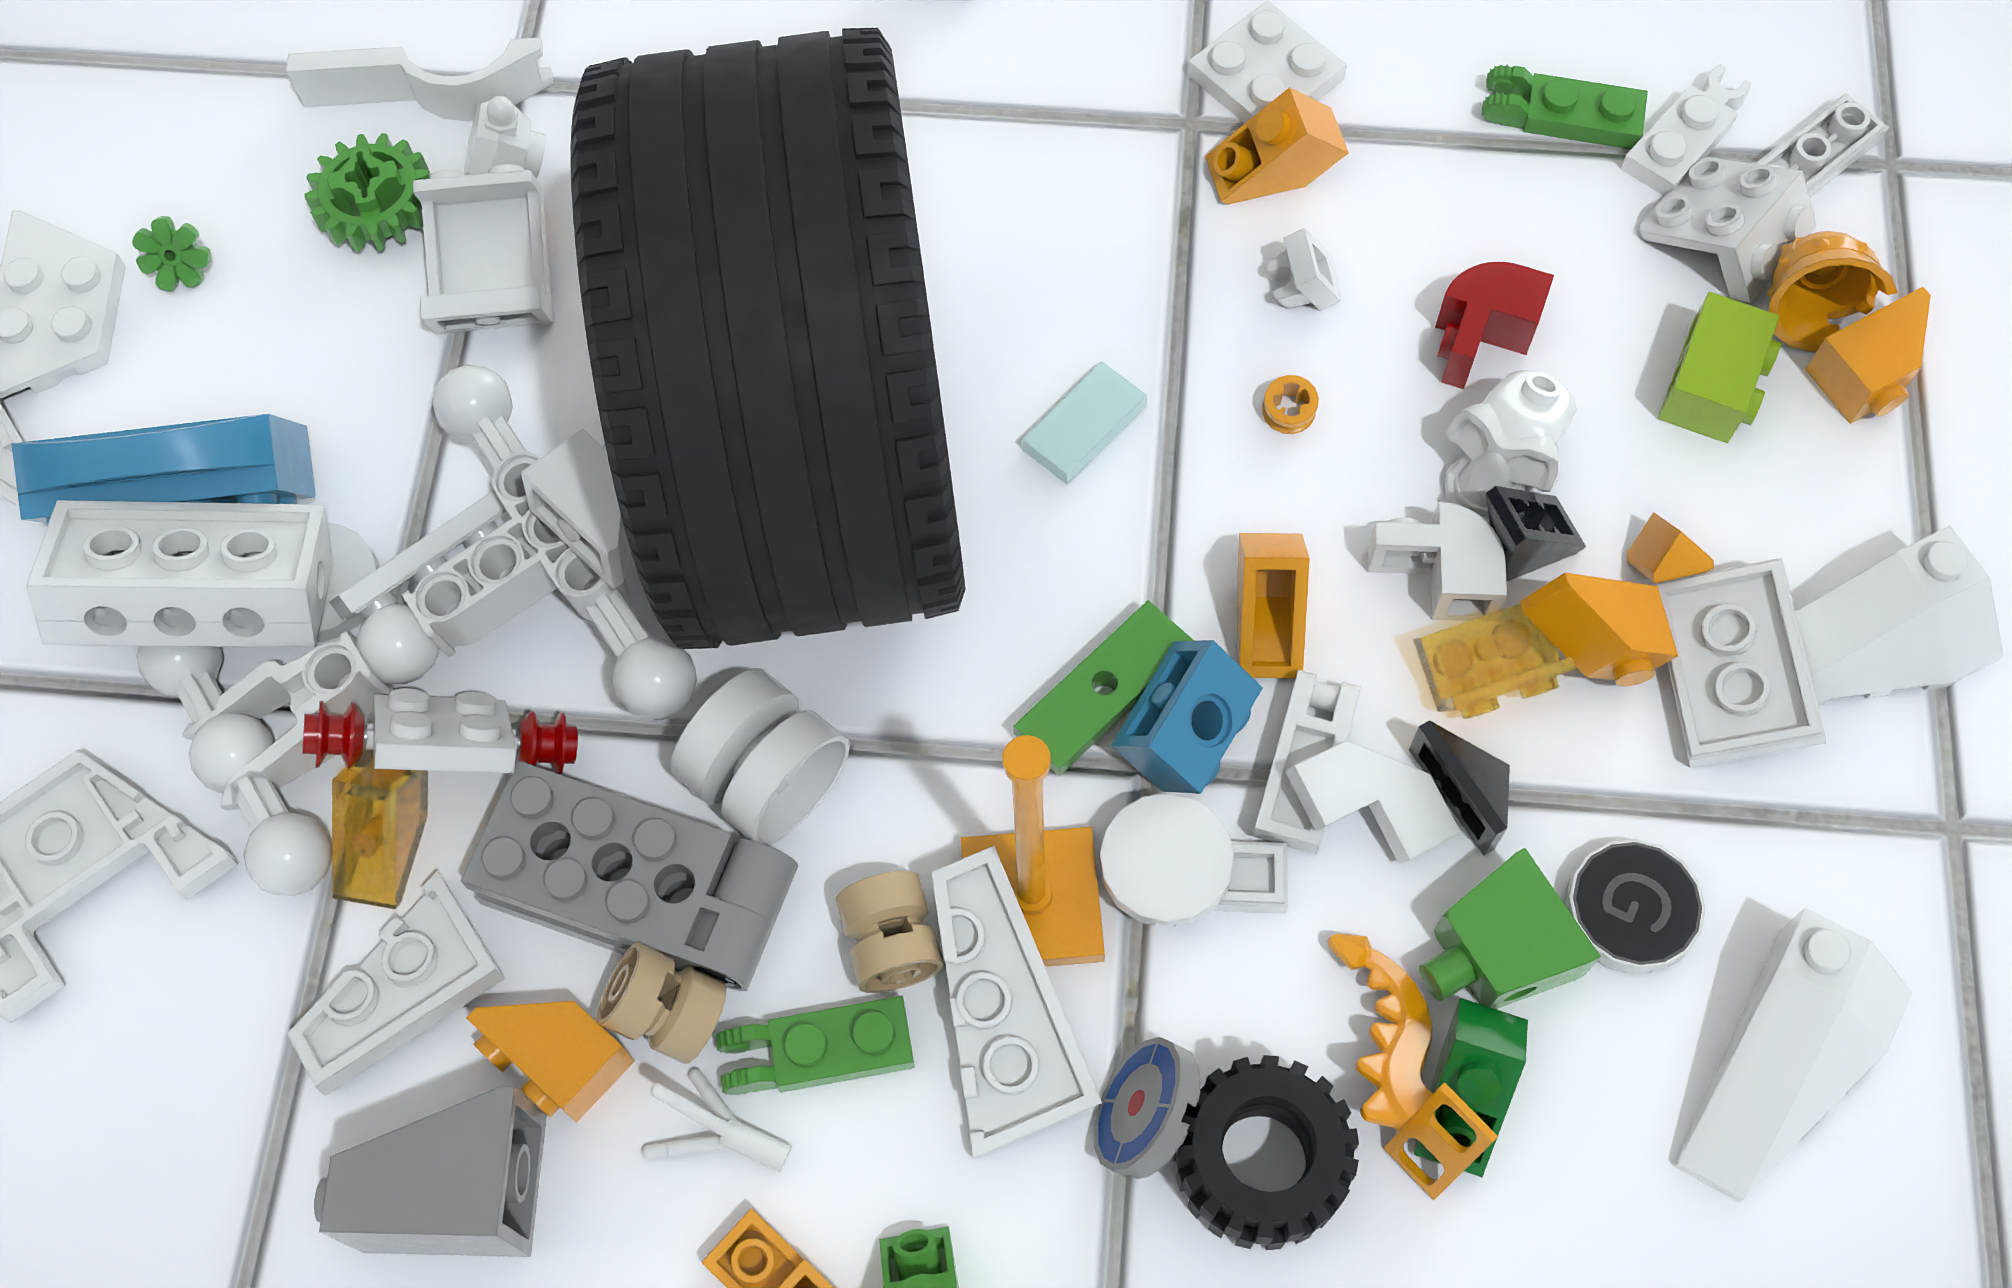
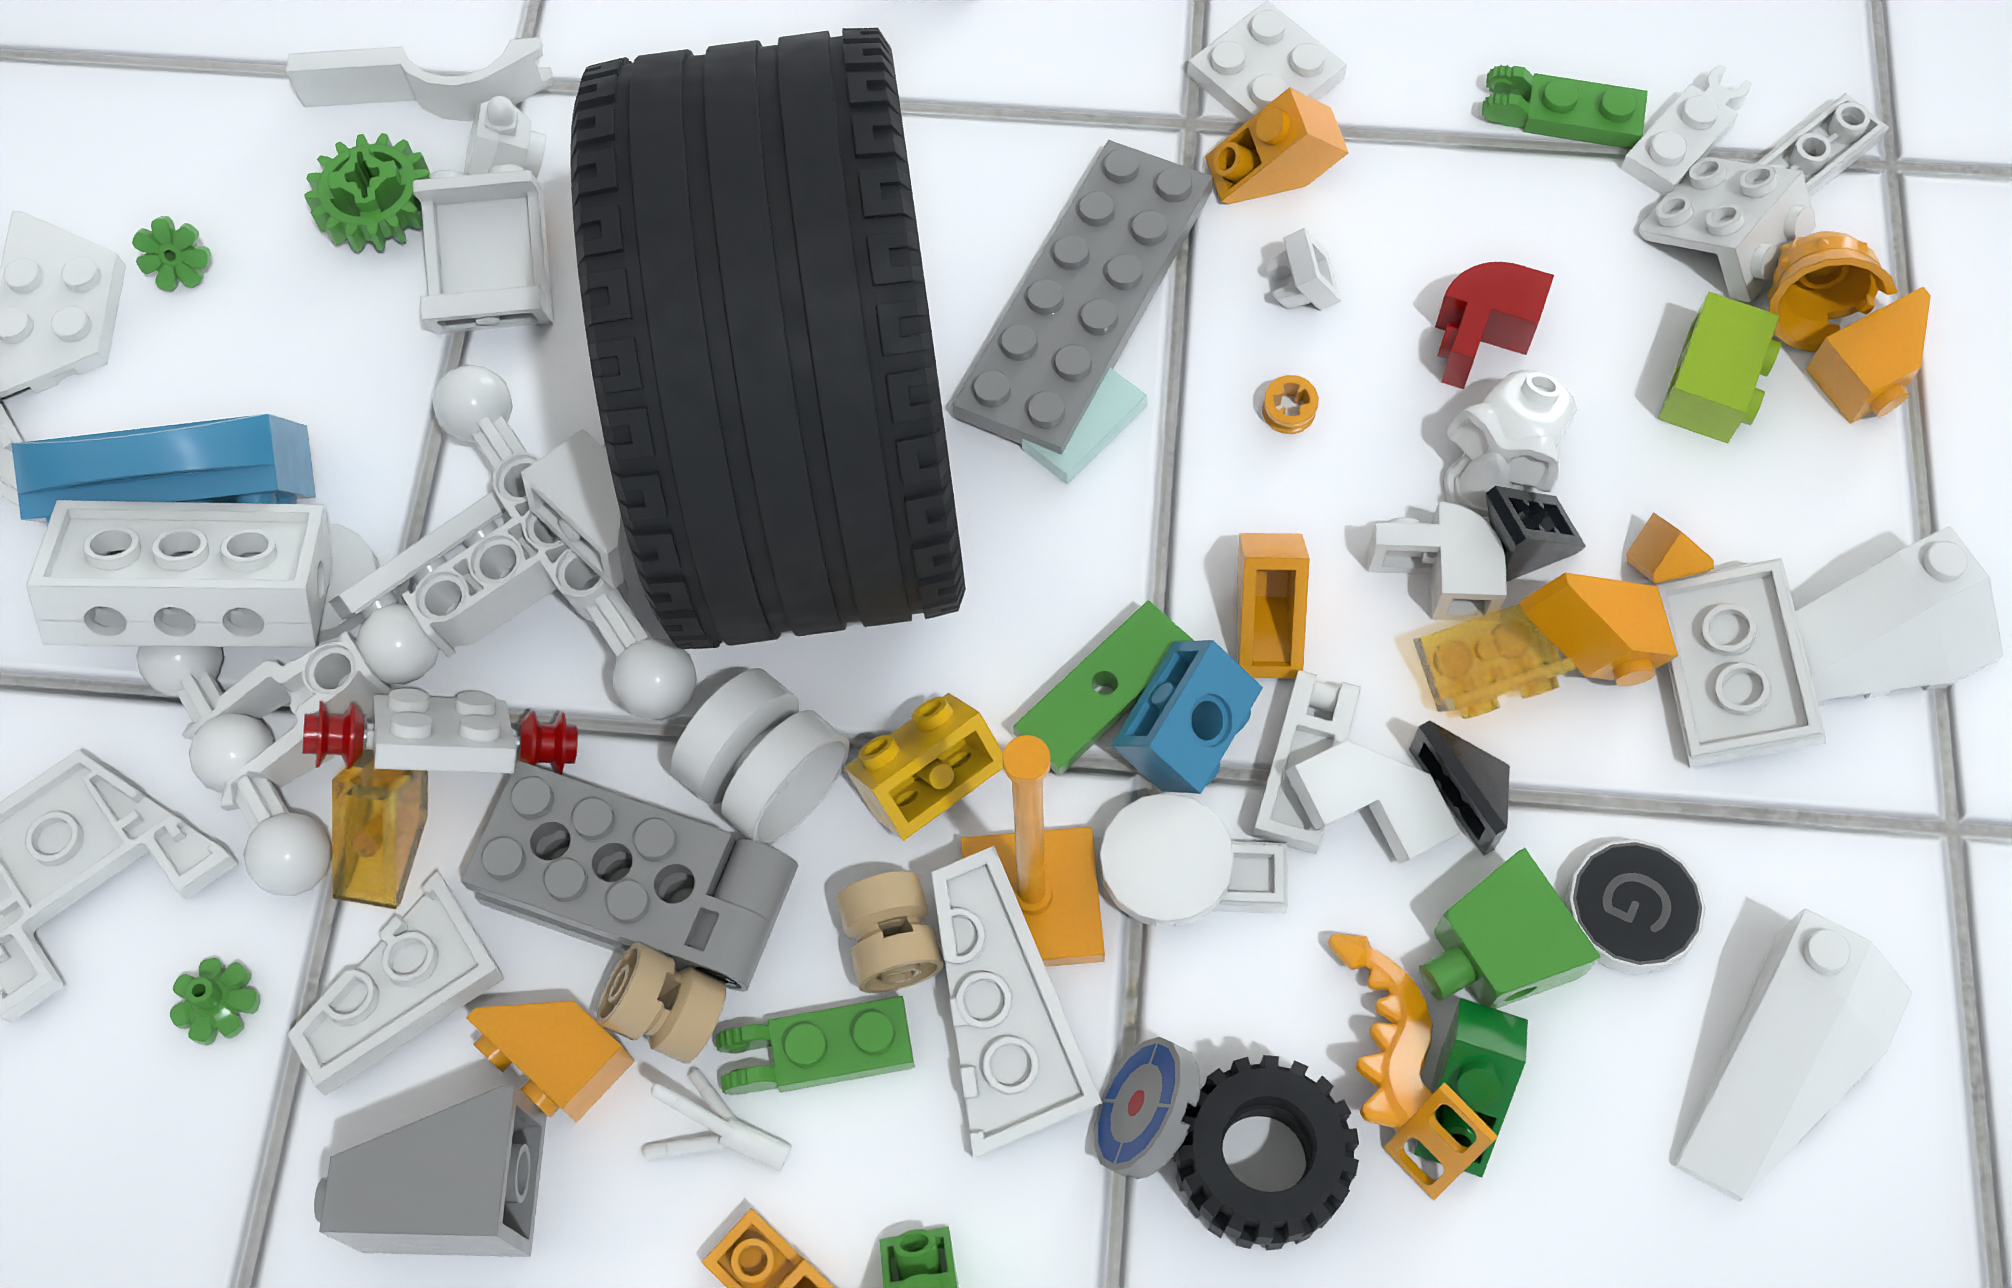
(214, 1001): none -> bright green plant
(925, 764): none -> yellow brick
(1083, 297): none -> light grey plate

